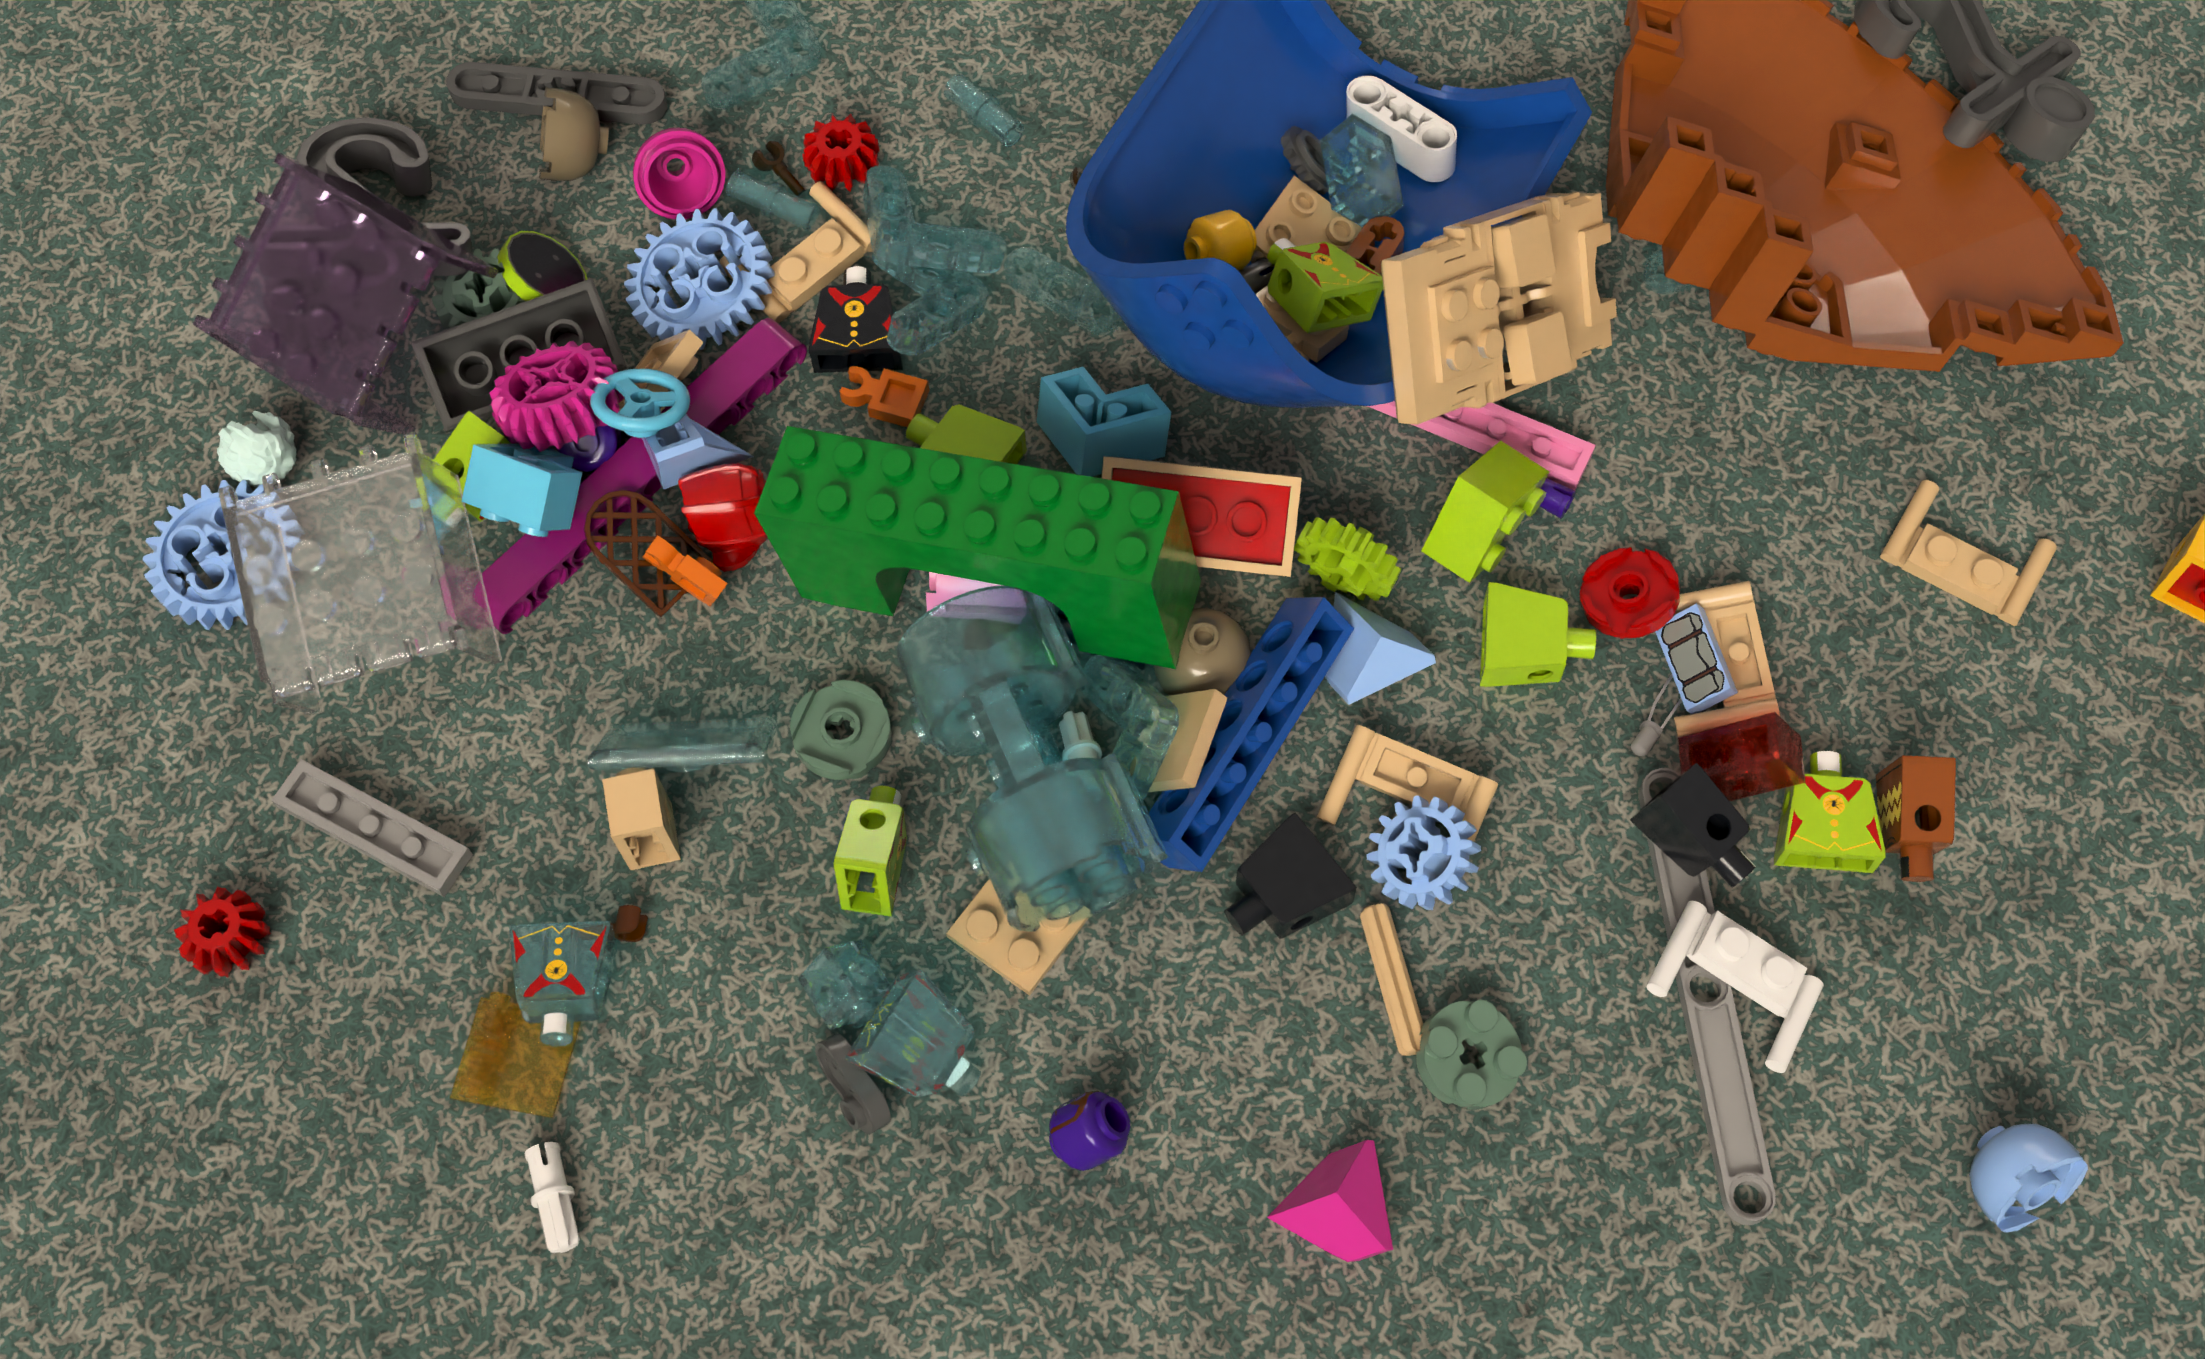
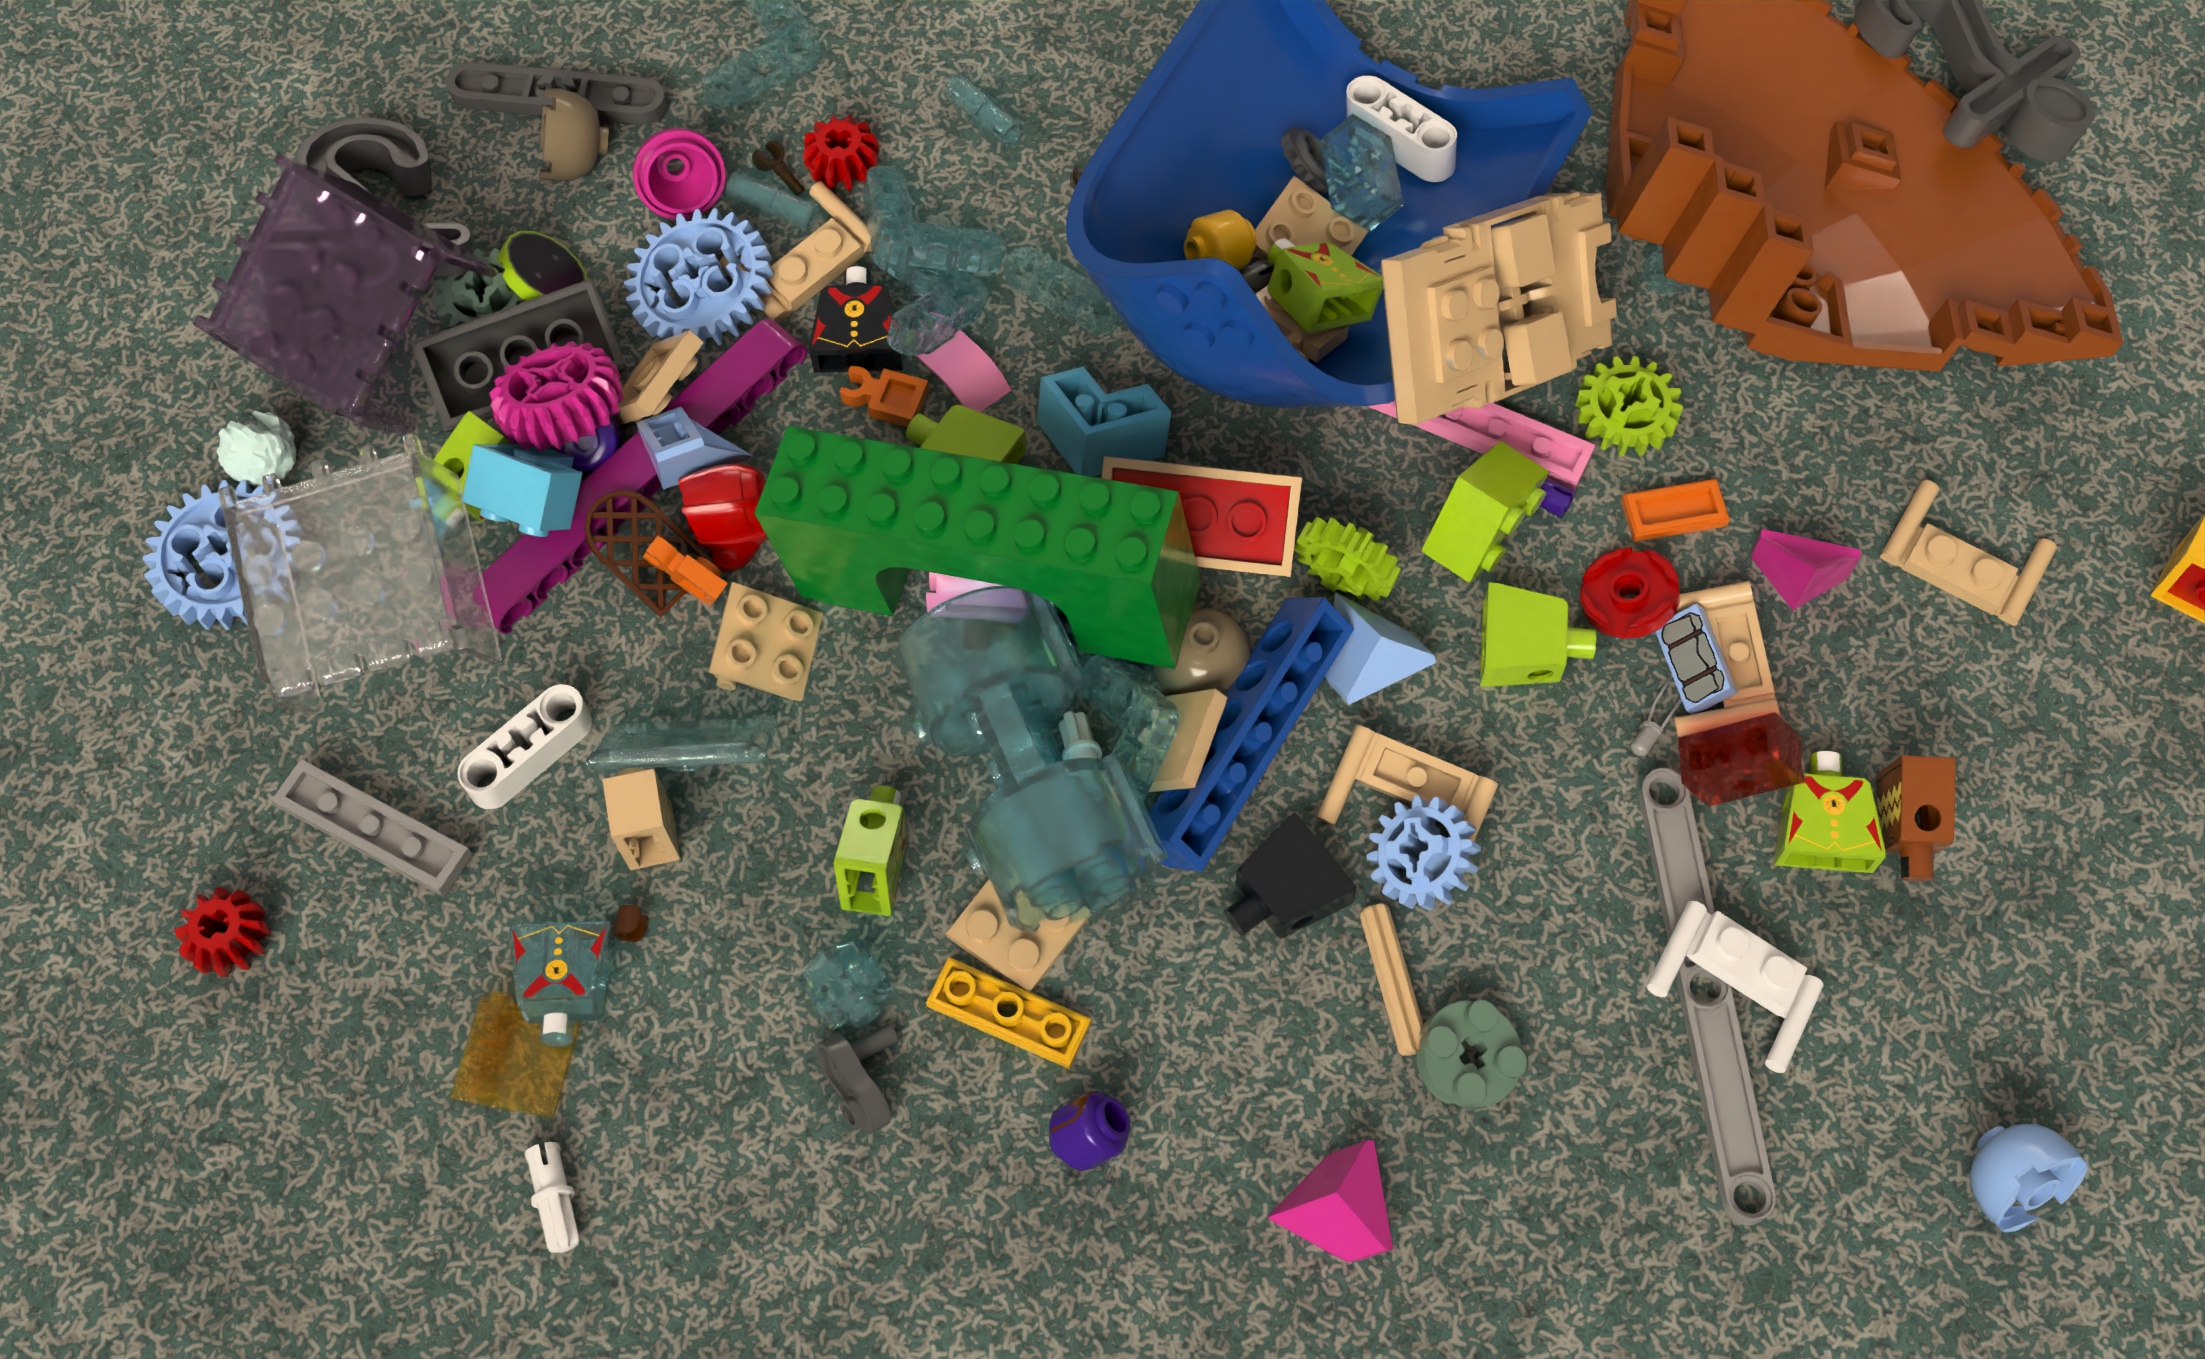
(523, 729): none -> white beam
(642, 408): medium azure piece -> none
(764, 643): none -> tan hinge
(830, 706): sand green plate -> none
(916, 1040): clear light blue torso -> none
(967, 371): none -> bright pink piece
(1036, 1027): none -> yellow tile
(1374, 230): dark orange beam -> none
(1644, 422): none -> lime gear
(1675, 510): none -> orange tile
(1697, 826): black torso -> none
(1802, 566): none -> dark pink slope

